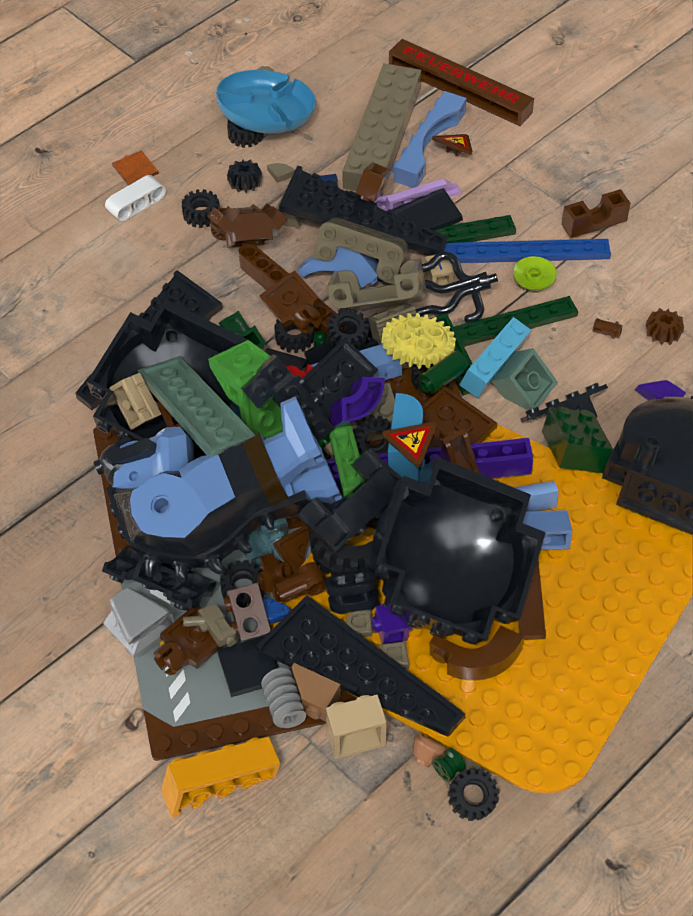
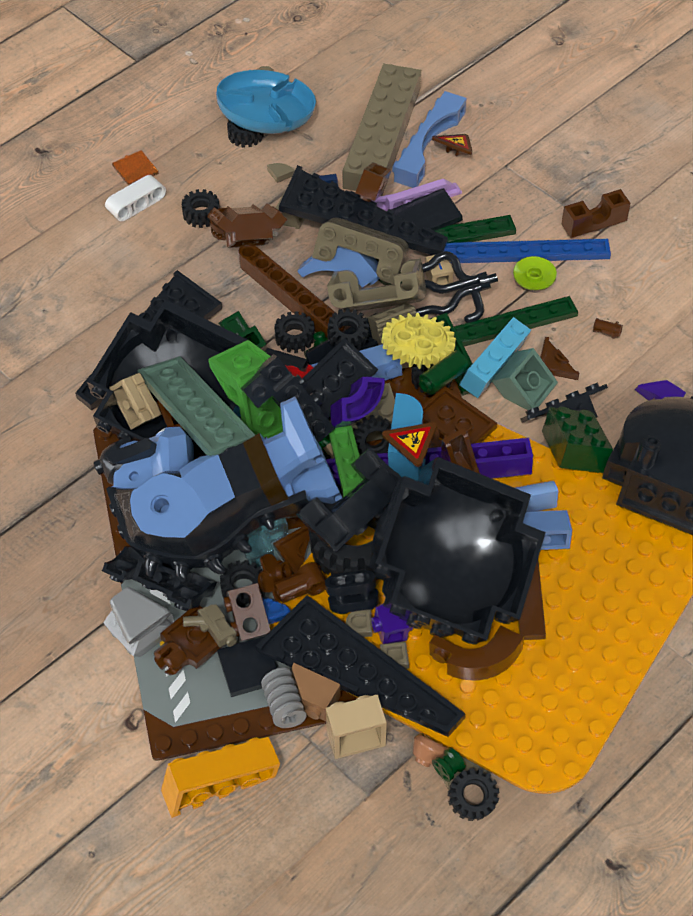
(244, 175): black gear -> none
(293, 303): reddish brown plate -> none
(462, 81): reddish brown brick -> none
(557, 362): none -> reddish brown tile
(664, 326): reddish brown gear -> none

